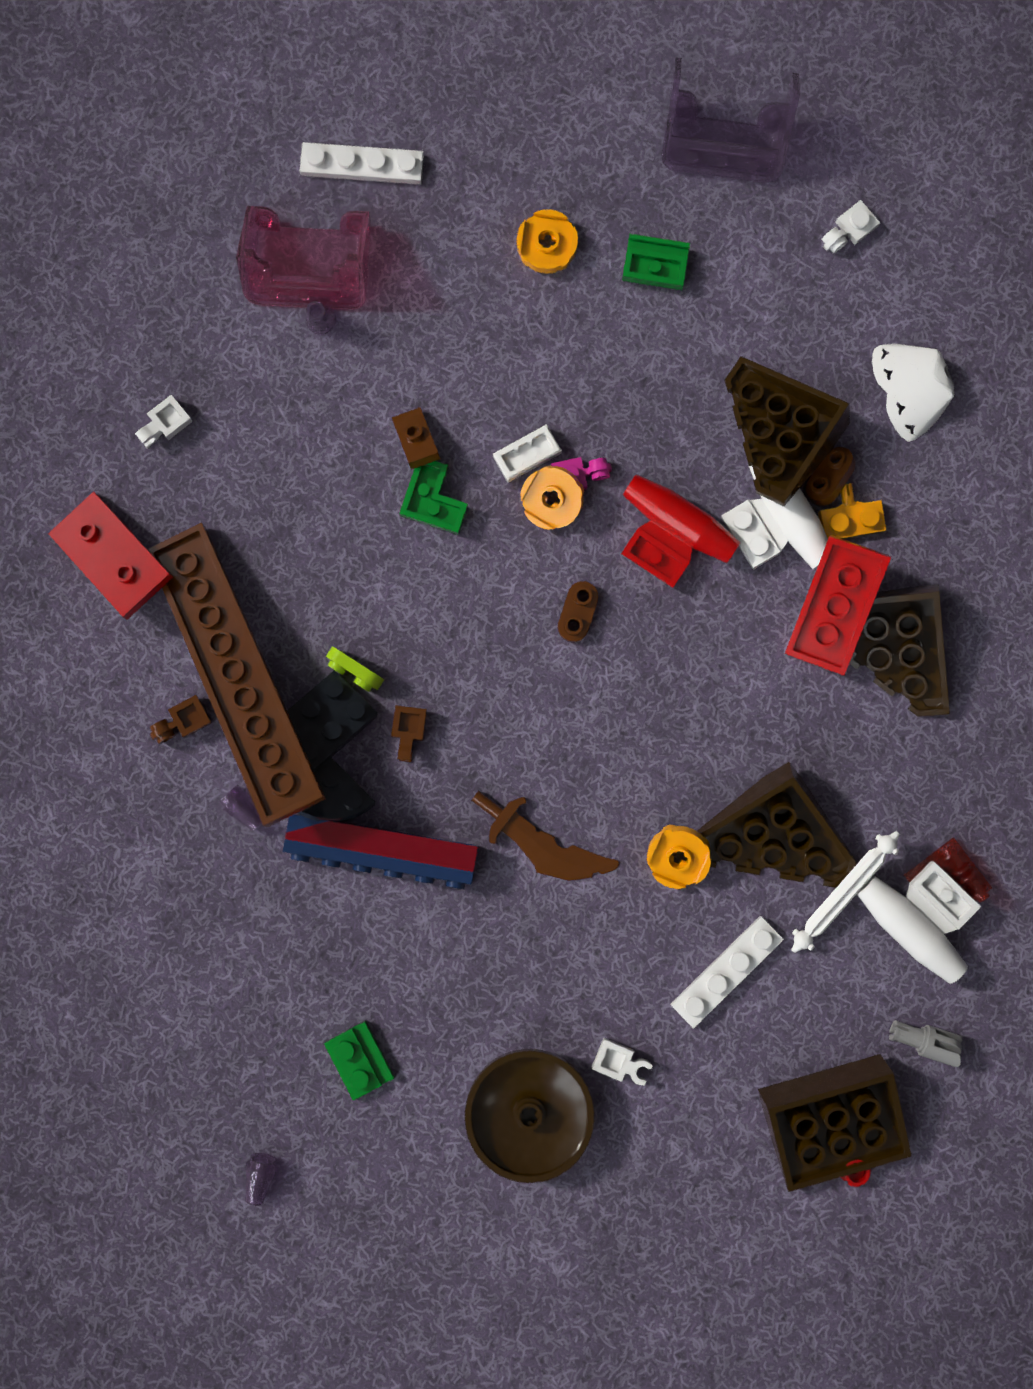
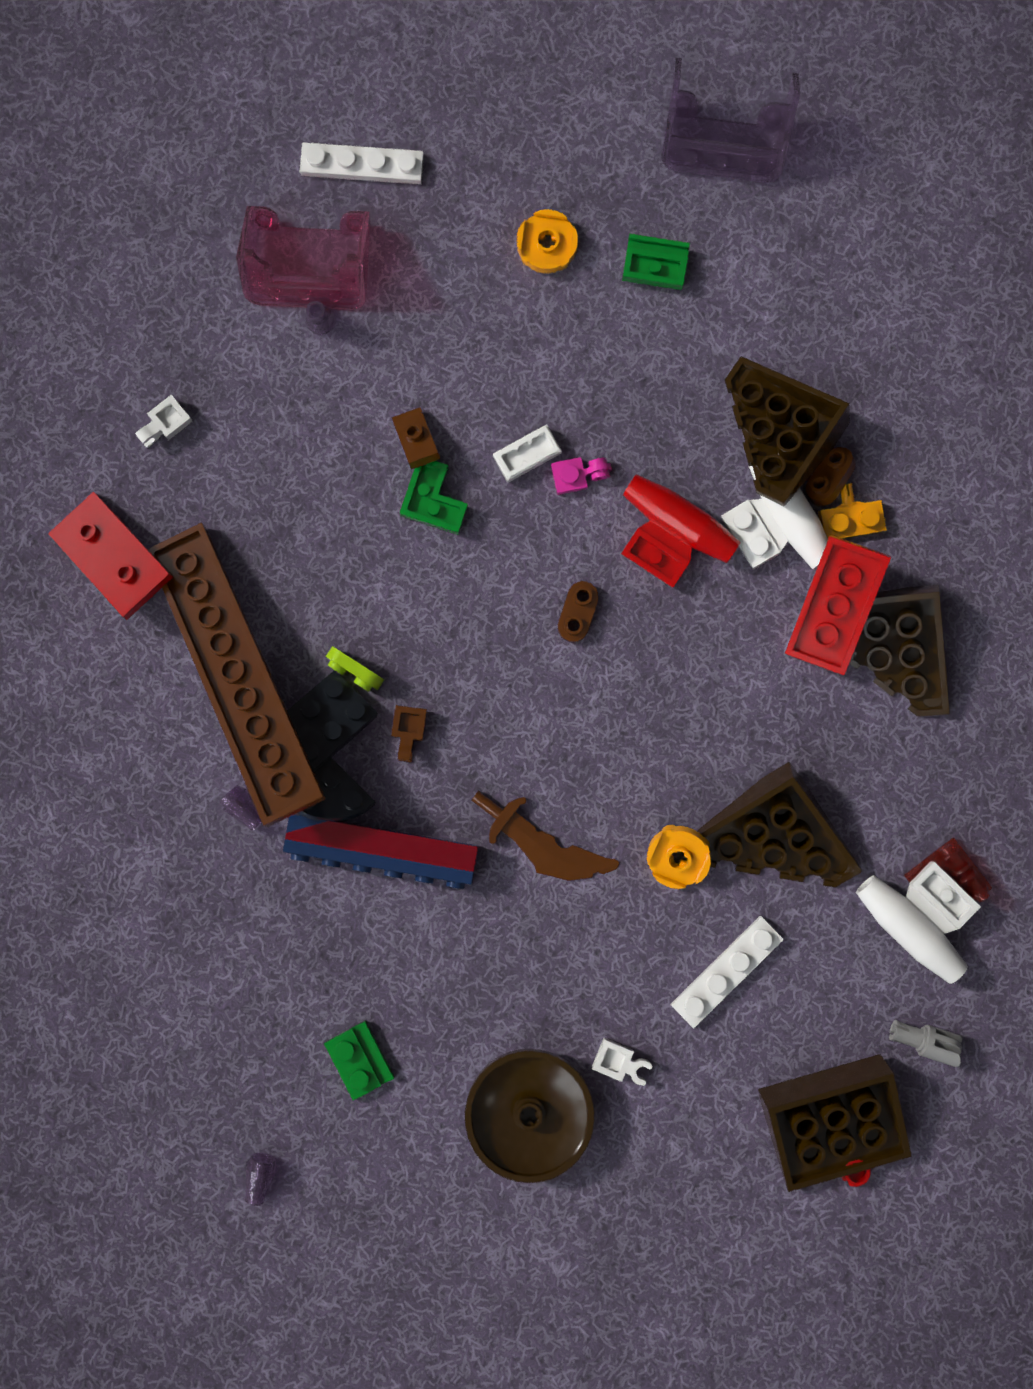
(188, 718): reddish brown plate -> none
(569, 492): light orange plate -> none
(845, 892): white wheel -> none
(854, 223): white plate -> none
(917, 382): white piece -> none

